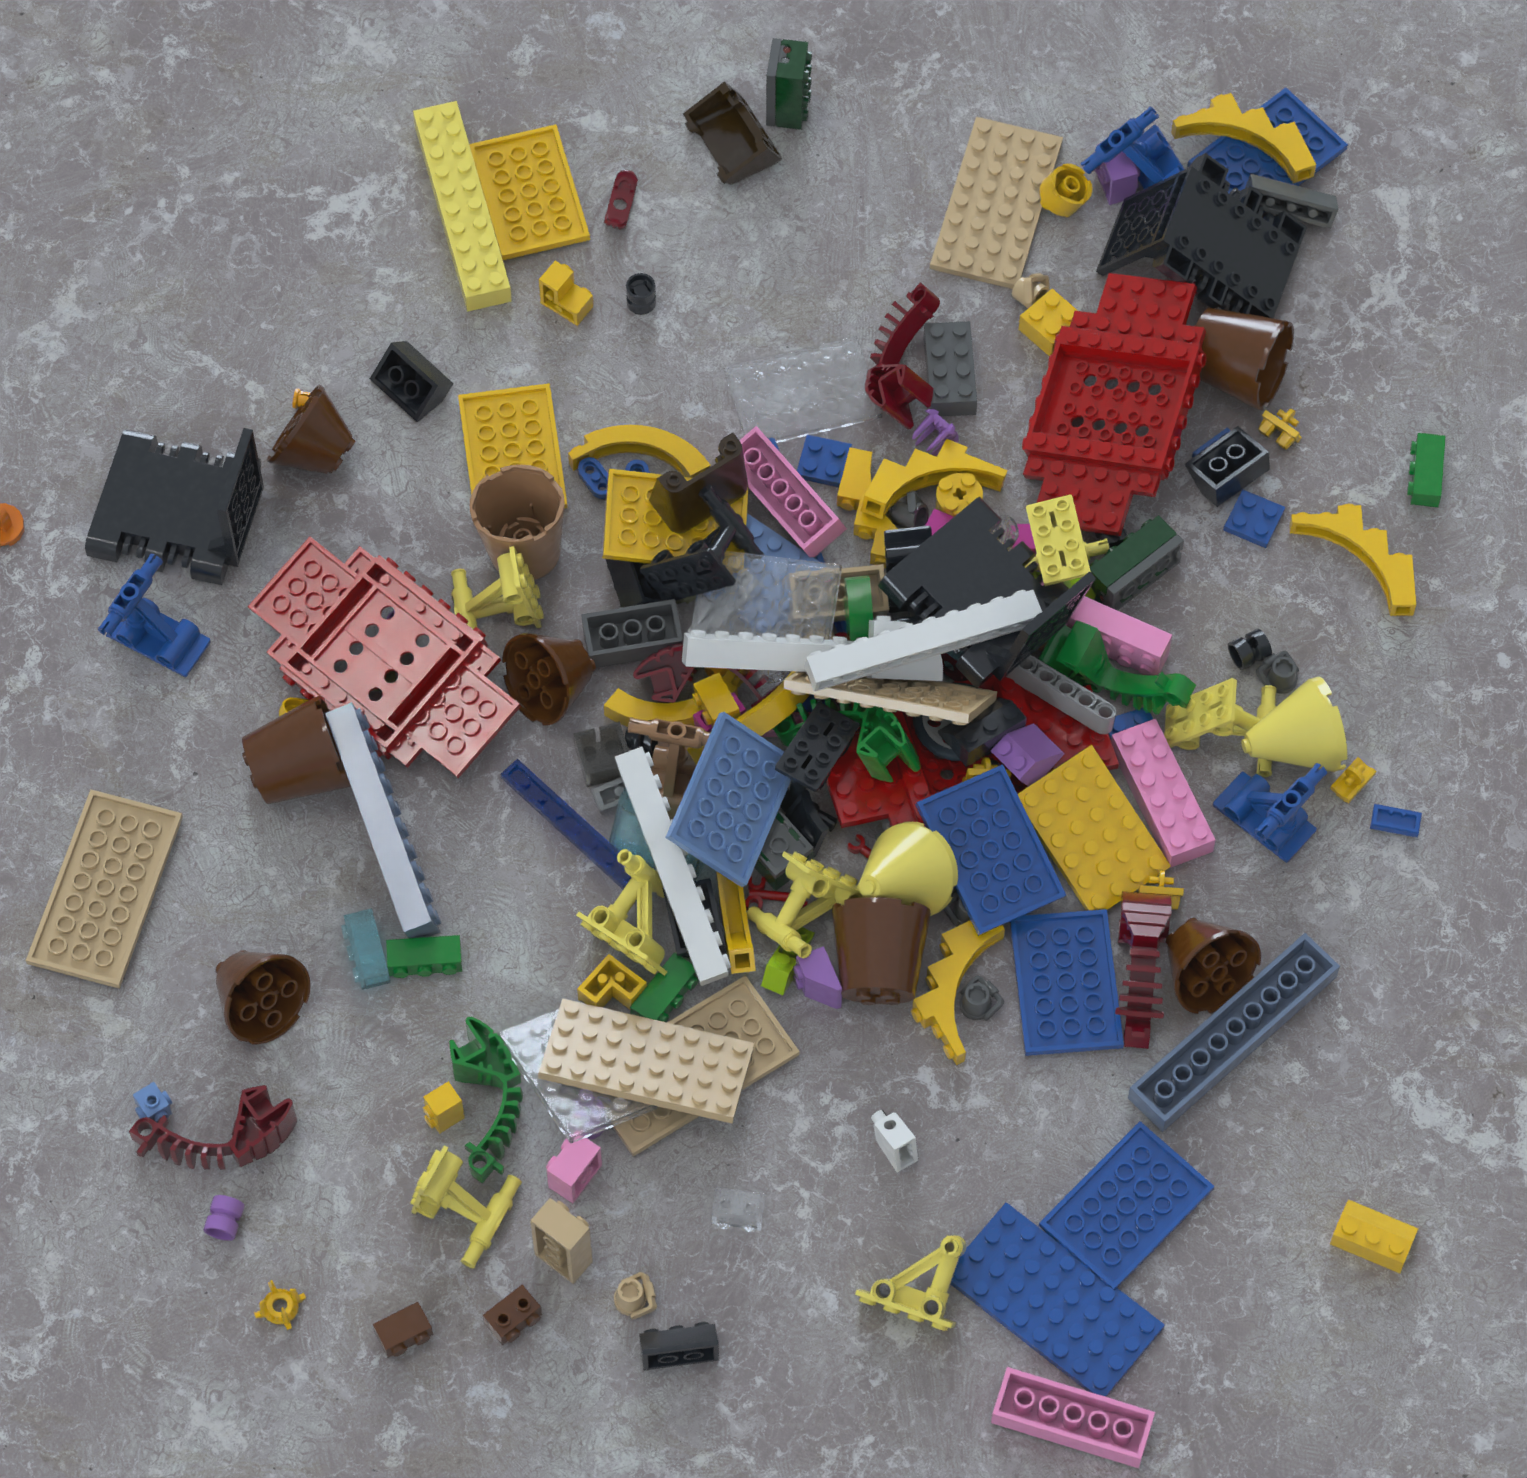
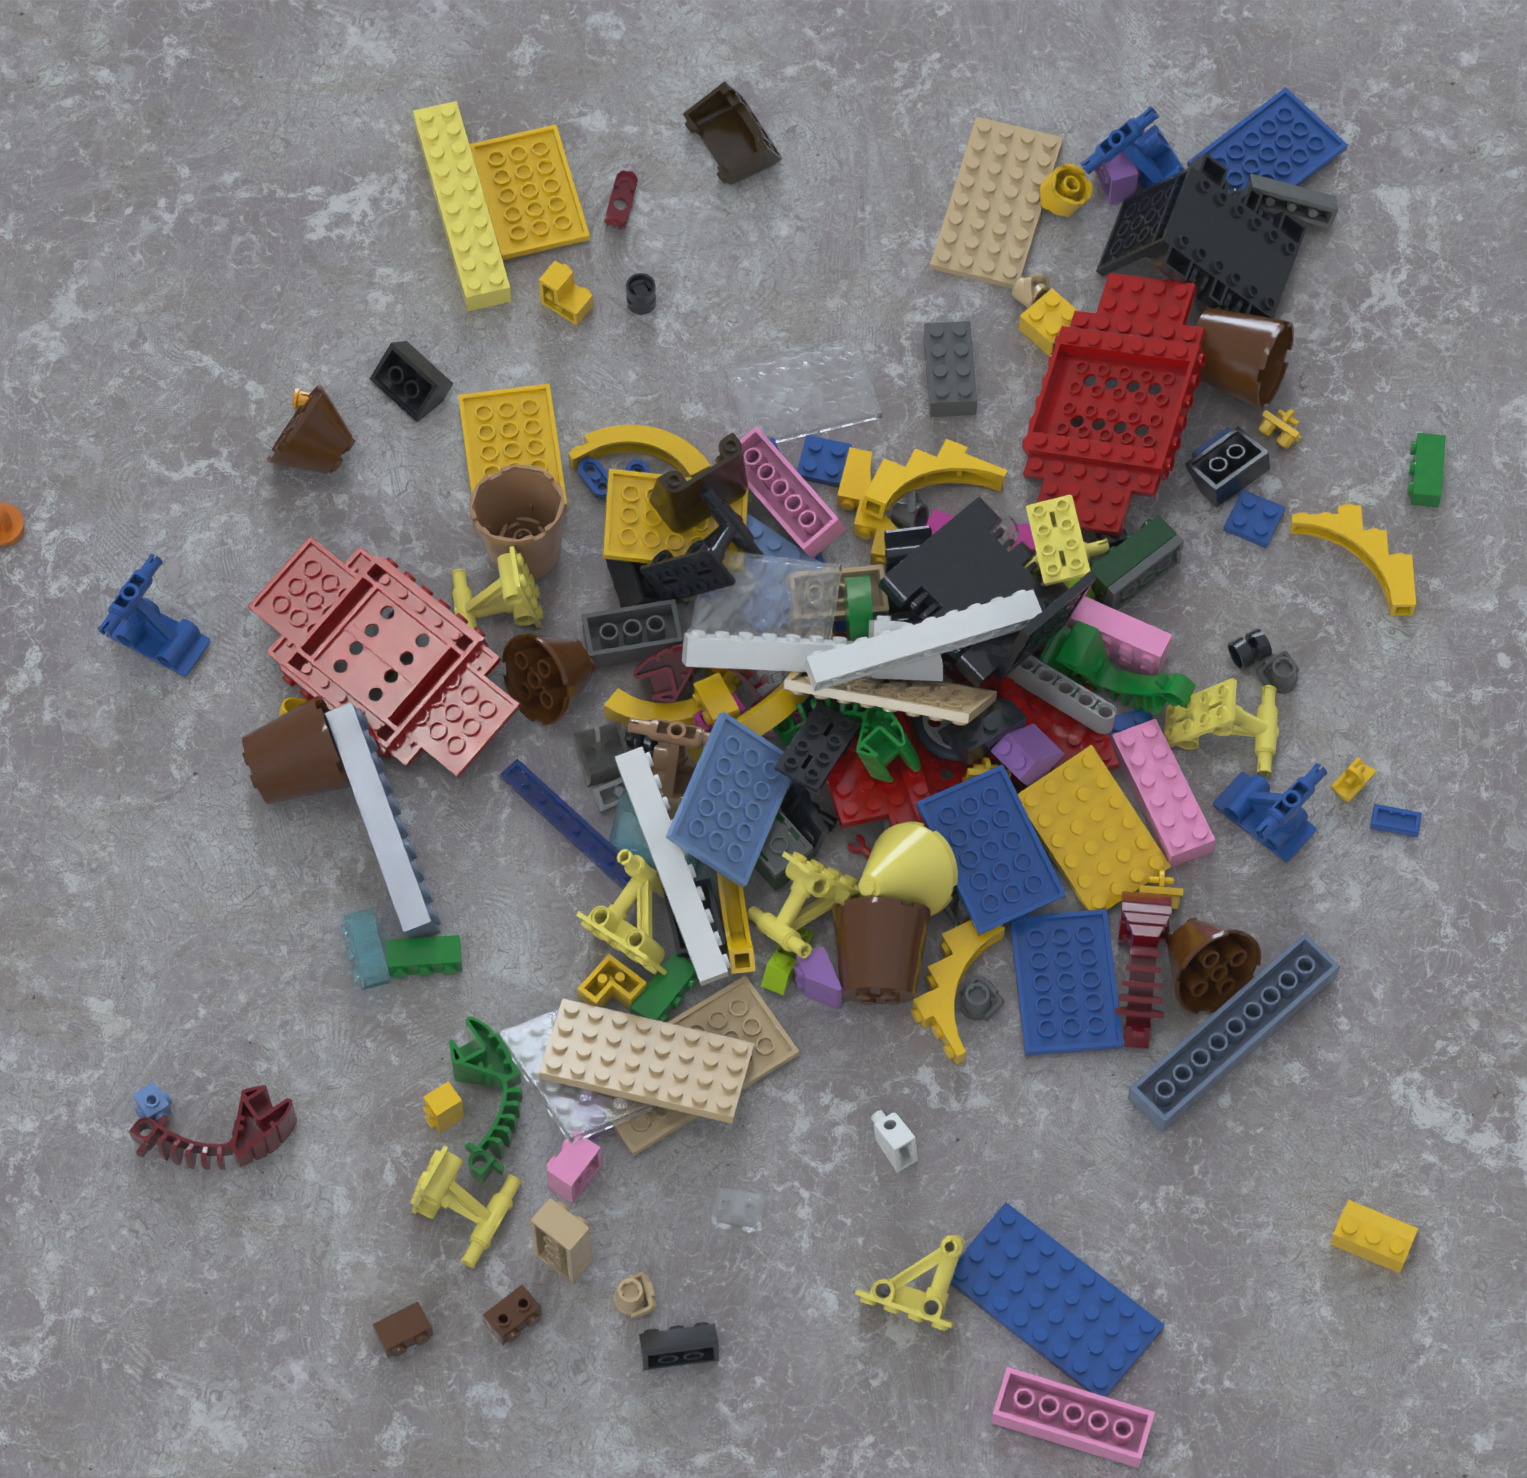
(104, 889): tan plate -> none
(178, 505): black bracket -> none
(224, 1215): medium lavender wheel -> none
(261, 994): reddish brown cone -> none
(285, 1316): yellow piece -> none
(757, 893): red bar -> none
(788, 83): dark green piece -> none
(895, 384): dark red piece -> none
(934, 421): medium lavender piece -> none
(957, 492): yellow brick -> none
(1126, 1205): blue plate -> none
(1253, 127): yellow arch -> none
(1301, 730): light yellow cone -> none

